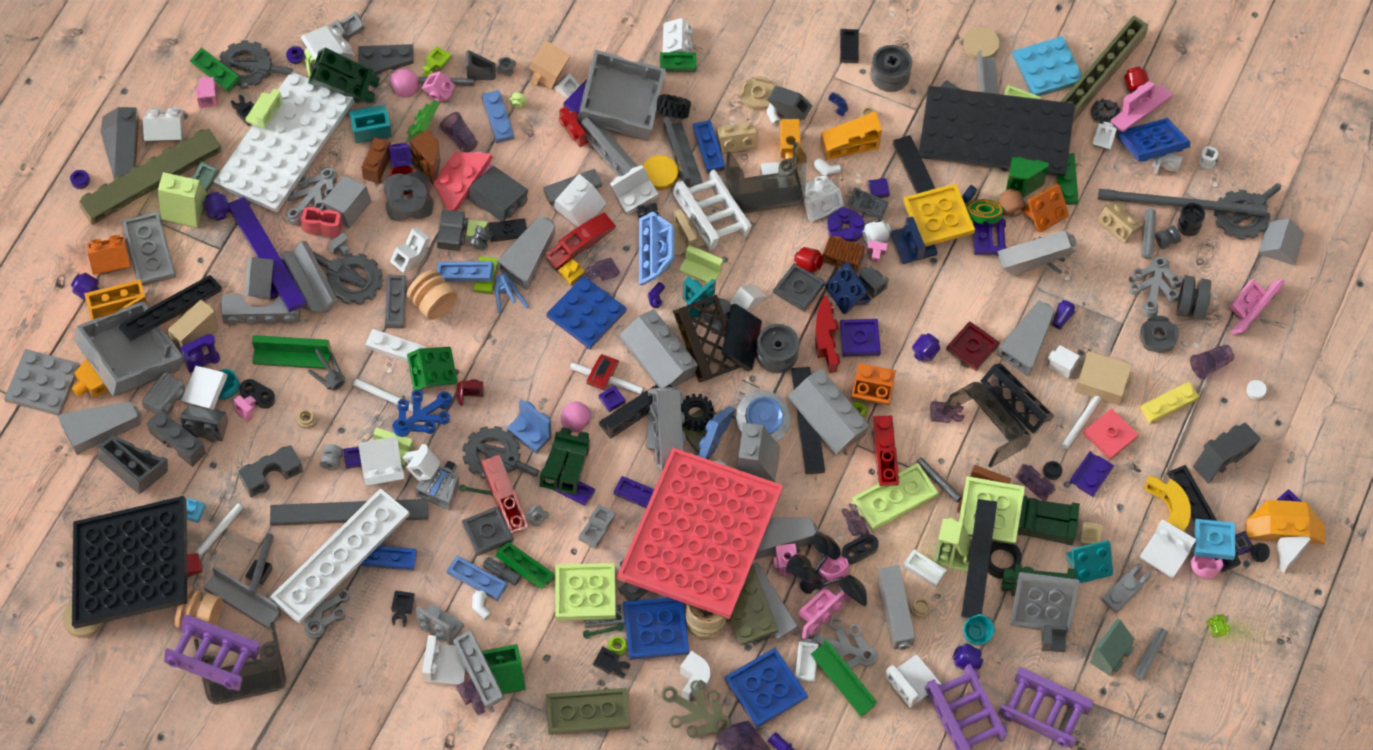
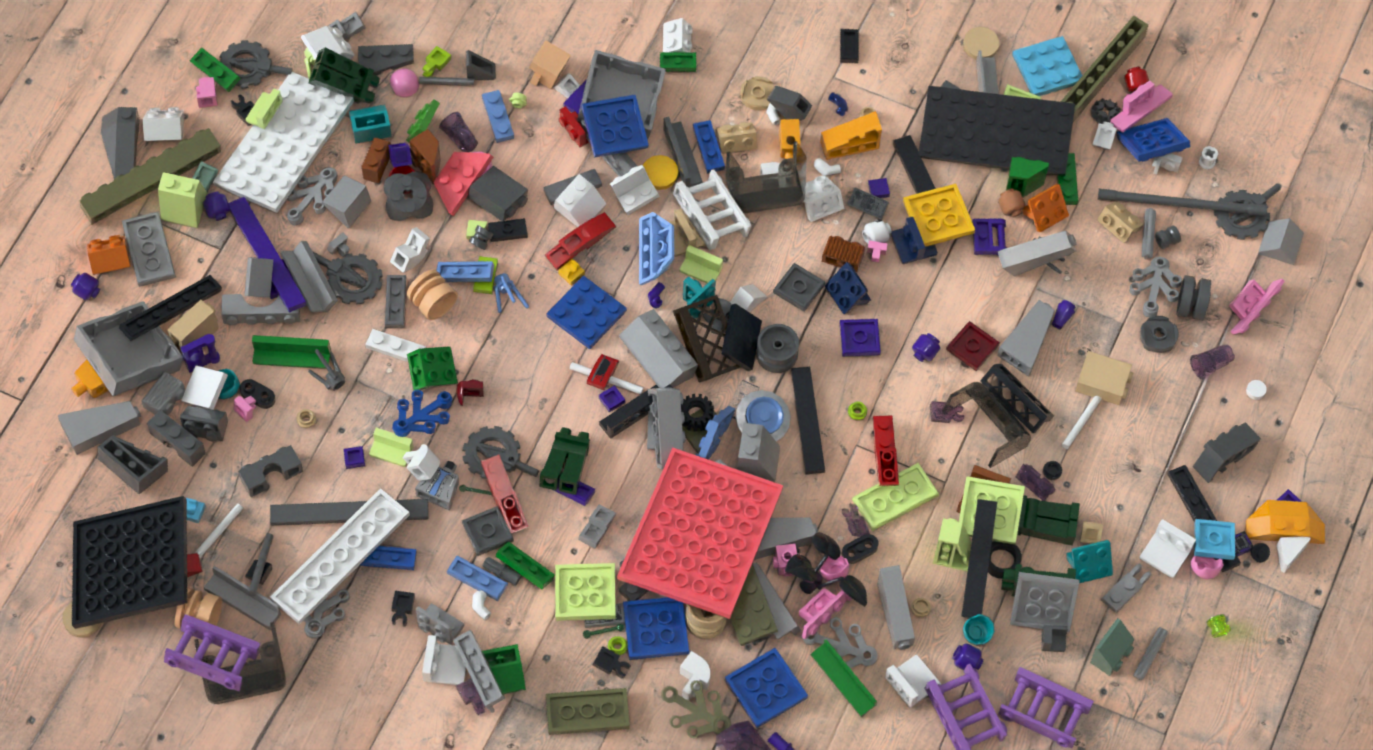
(42, 382): light grey plate -> none
(79, 179): dark purple tile -> none
(114, 298): light orange wedge -> none
(295, 59): dark purple plate -> none
(321, 222): coral brick -> none
(331, 457): light grey wheel -> none
(380, 393): white bar -> none
(381, 461): white bracket -> none
(438, 86): bright pink brick -> none
(451, 230): dark grey brick -> none
(506, 61): flat silver plate -> none
(527, 252): light grey slope -> none
(531, 427): medium blue bracket -> none
(536, 510): light grey plate -> none
(575, 416): bright pink hair -> none
(604, 269): clear purple plate -> none
(614, 126): none -> blue plate
(633, 492): dark purple plate -> none
(644, 210): black wheel -> none
(673, 106): black tyre -> none
(805, 663): white tile -> none
(809, 259): red head -> none
(825, 334): red slope -> none
(829, 411): light grey slope -> none
(849, 217): dark purple plate -> none
(873, 281): dark grey brick -> none
(873, 384): orange slope -> none
(891, 68): dark grey wheel -> none
(924, 568): white tile -> none
(939, 480): flat silver bar -> none
(969, 193): dark blue tile -> none
(985, 210): green tile -> none
(1063, 361): white brick -> none
(1091, 473): dark purple plate -> none
(1110, 434): coral plate -> none
(1169, 402): light yellow plate -> none
(1175, 499): yellow arch -> none
(1191, 219): black wheel -> none

